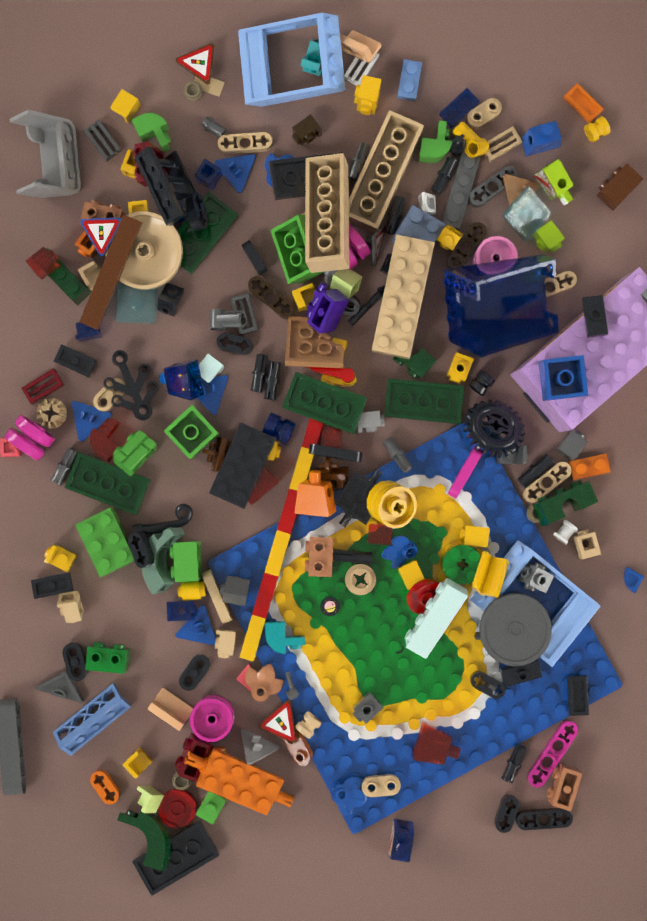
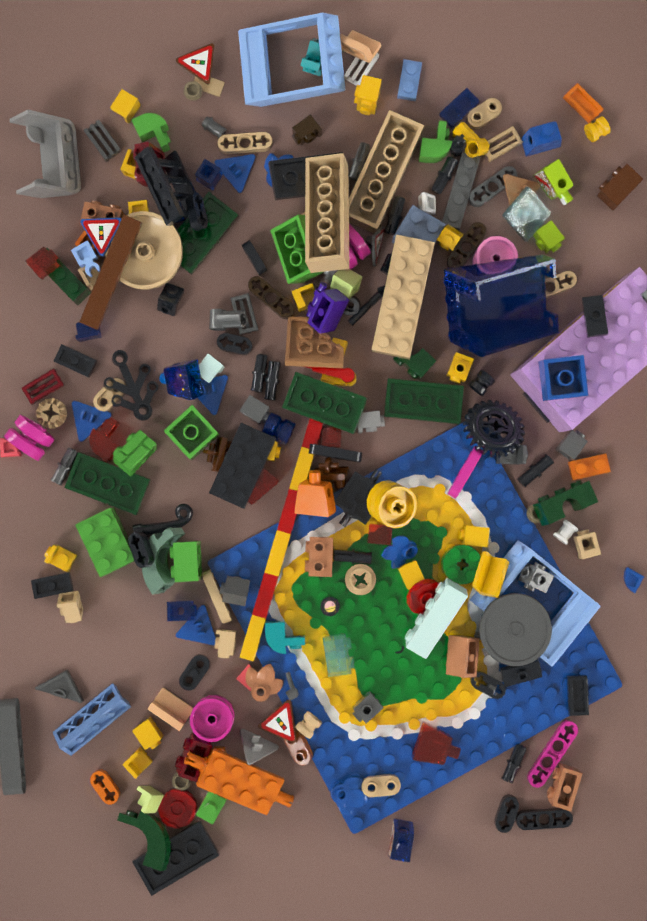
(74, 661): black plate -> none
(86, 256): none -> light blue plate
(107, 658): green brick -> none
(136, 305): clear light blue plate -> none
(148, 734): none -> yellow brick
(192, 590): yellow brick -> none
(255, 410): none -> dark grey brick
(337, 654): none -> clear light blue brick
(397, 454): dark grey axle -> none
(462, 656): none -> nougat brick
(554, 469): tan beam -> none

